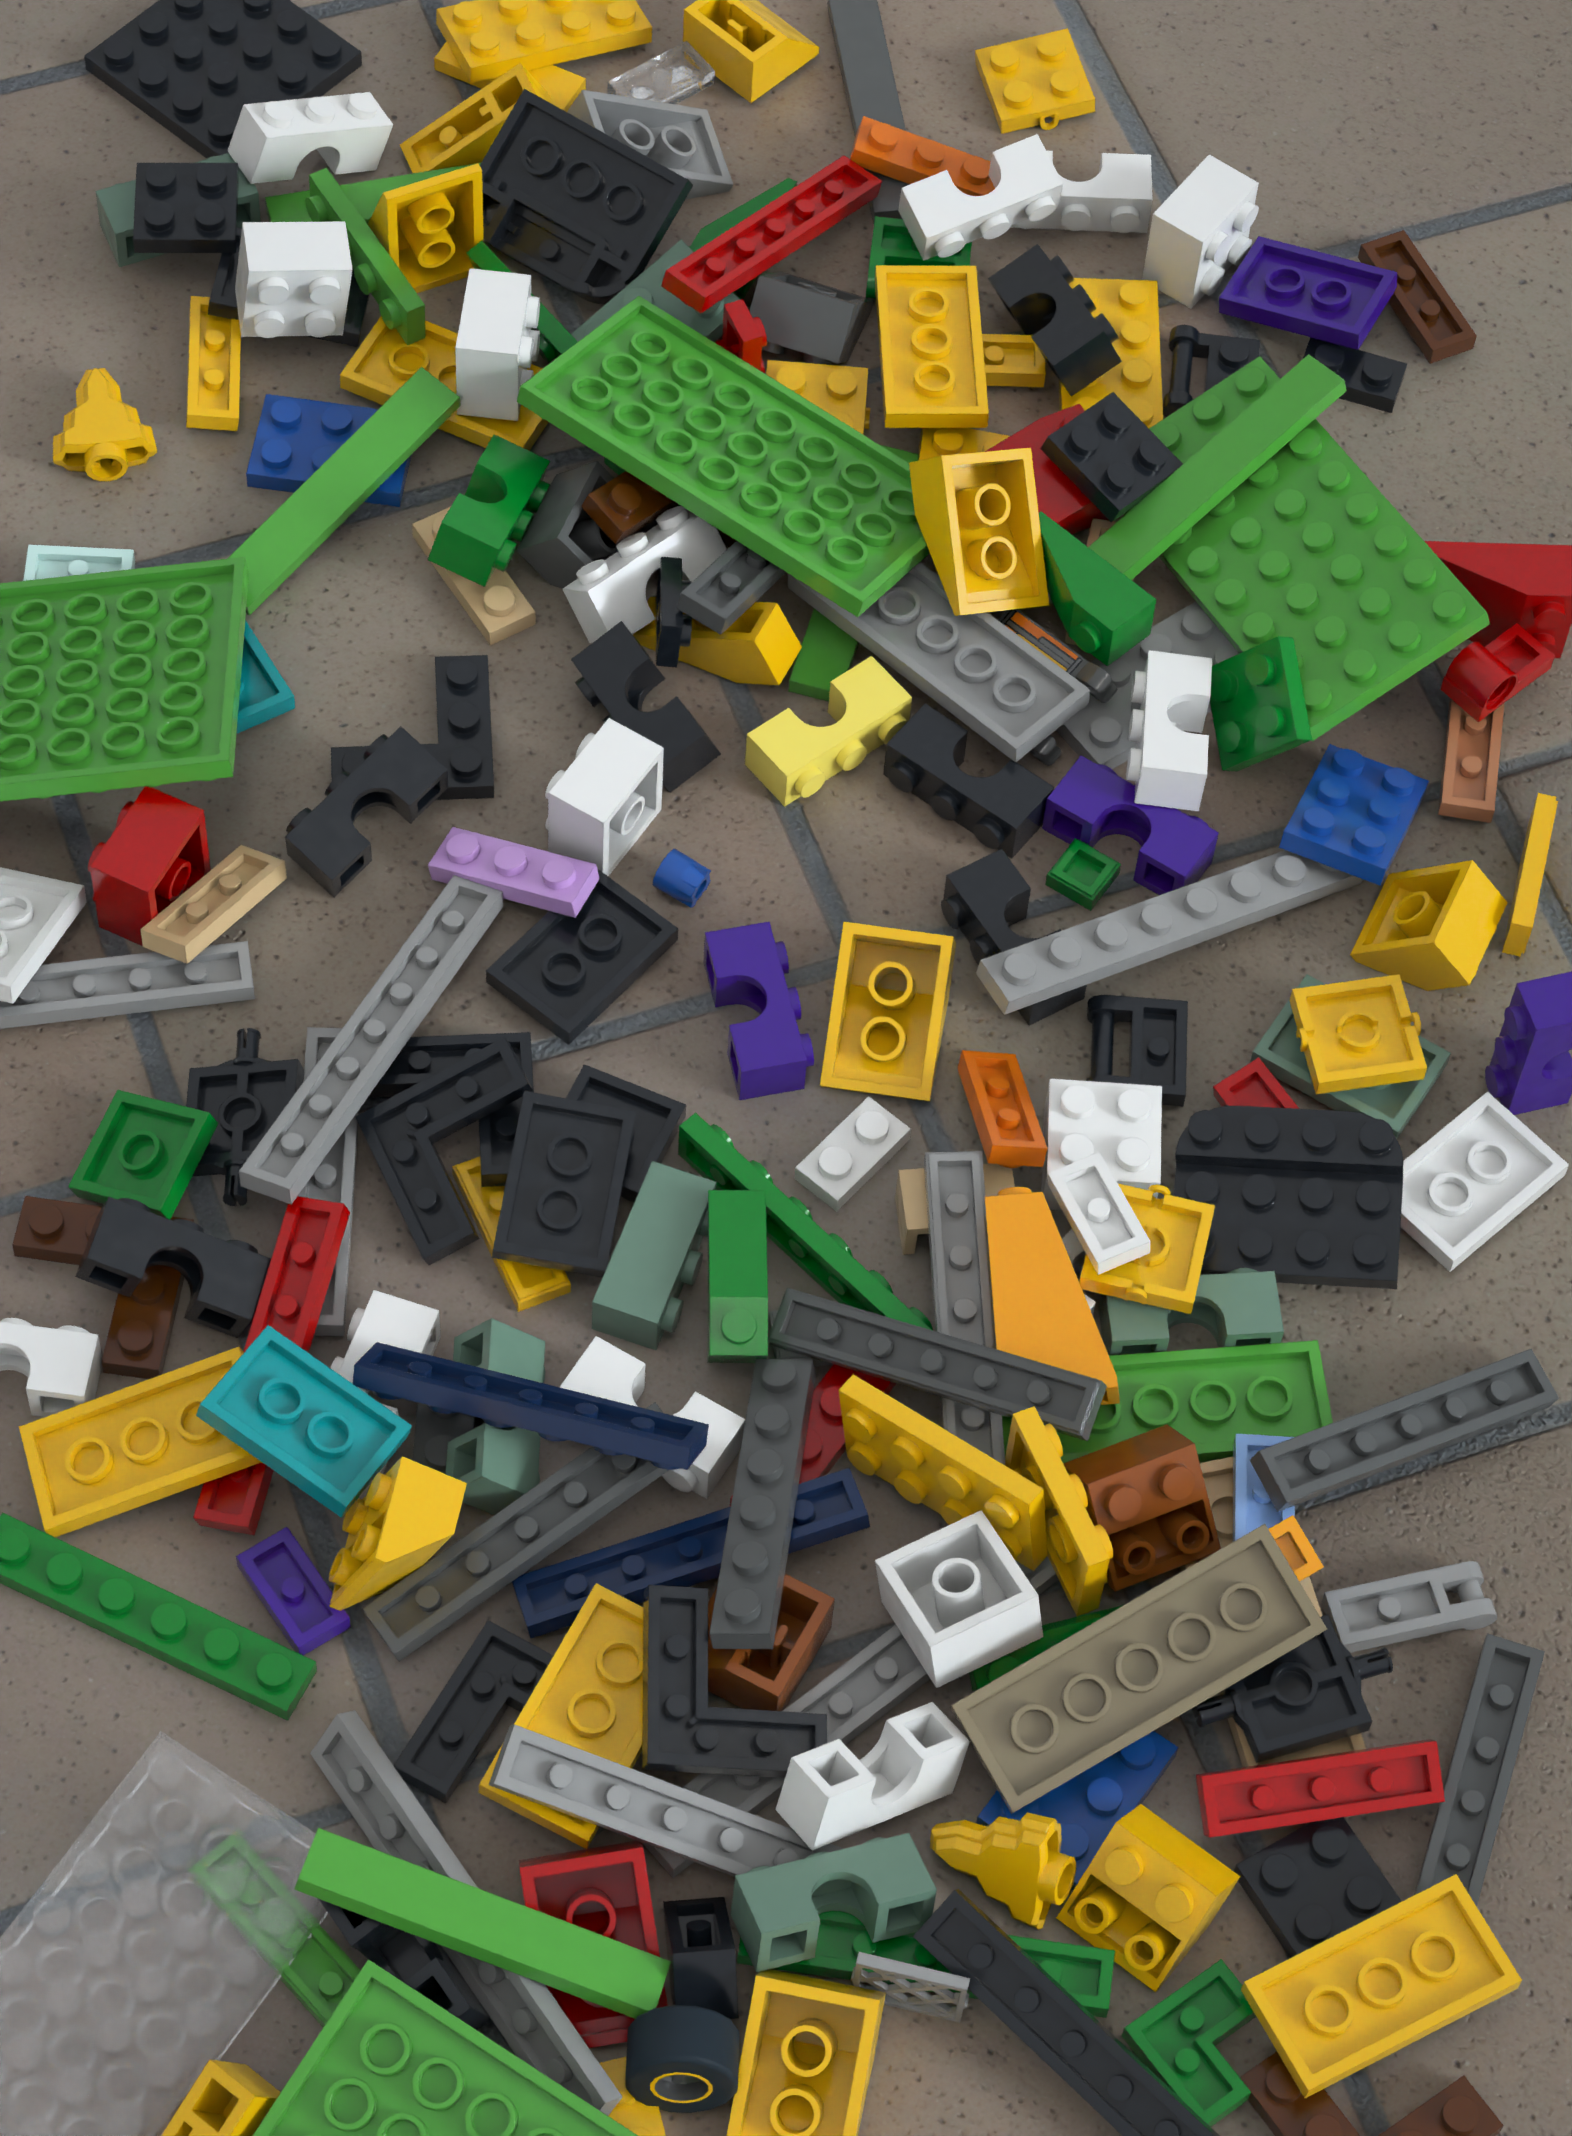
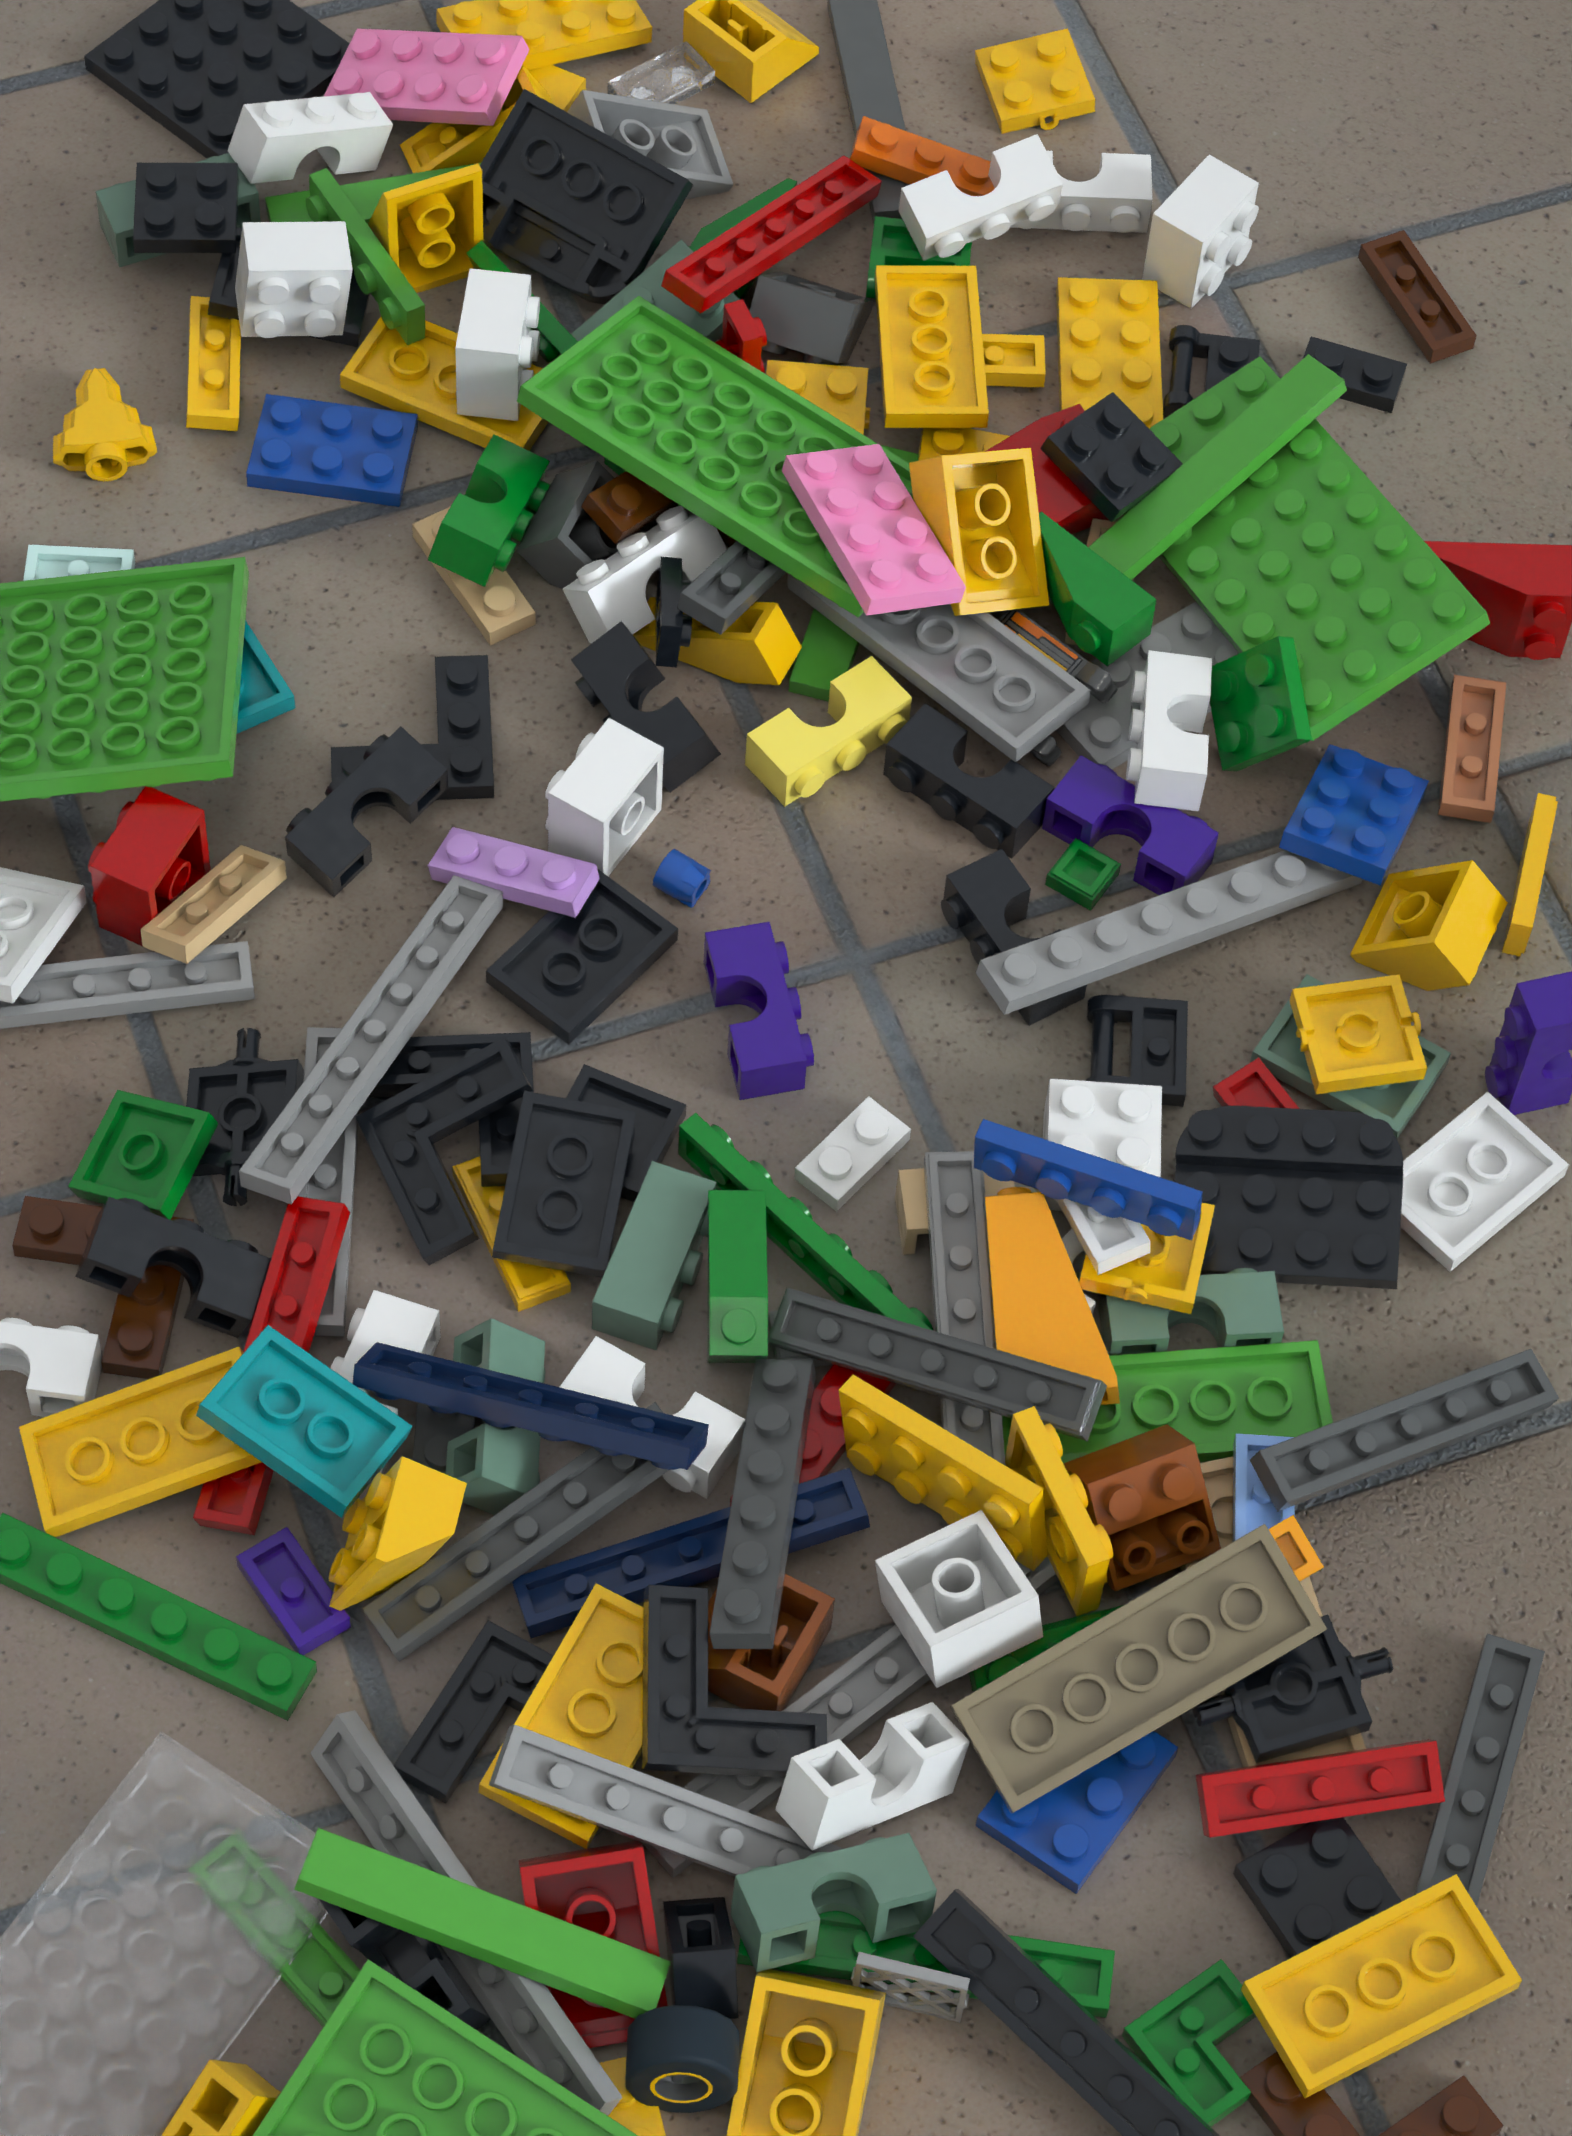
(344, 483): bright green tile -> none
(431, 74): none -> bright pink plate
(873, 529): none -> bright pink plate
(888, 1011): yellow slope -> none
(1002, 1109): orange plate -> none
(1012, 1862): yellow rock -> none
(1072, 339): black arch -> none
(1087, 1179): none -> blue plate
(1147, 1896): yellow slope -> none
(1308, 292): dark purple plate -> none
(1409, 1606): light grey plate -> none
(1490, 675): red plate -> none

